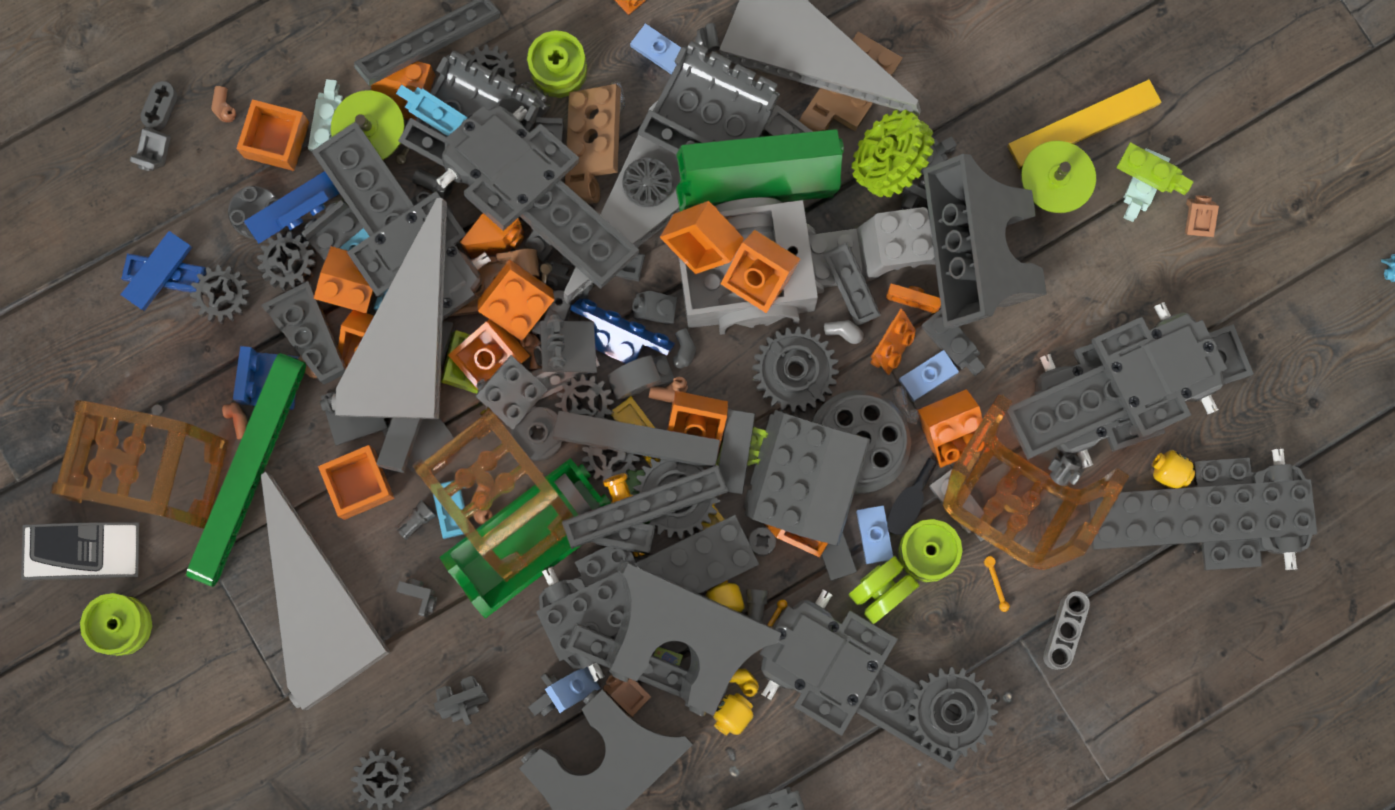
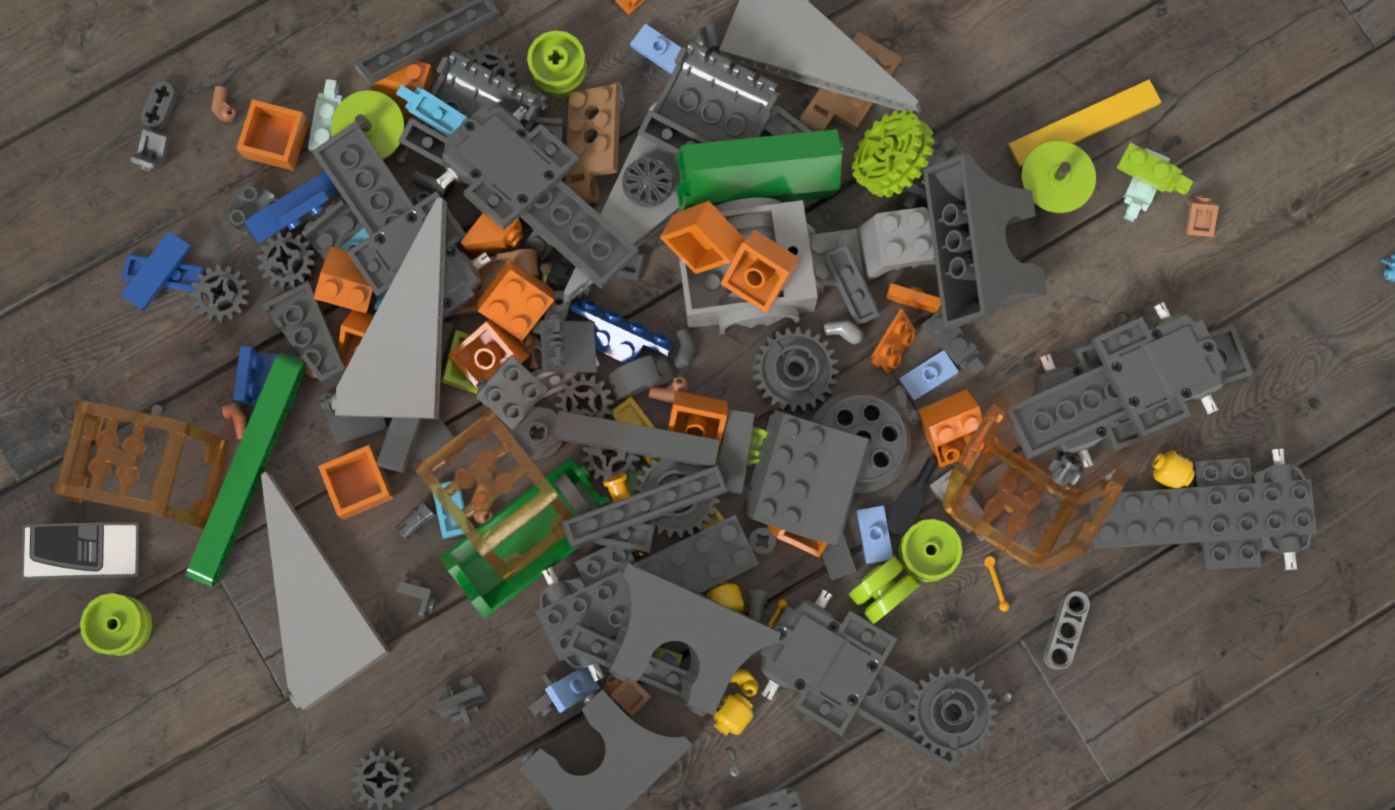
(654, 307): dark grey bracket -> none

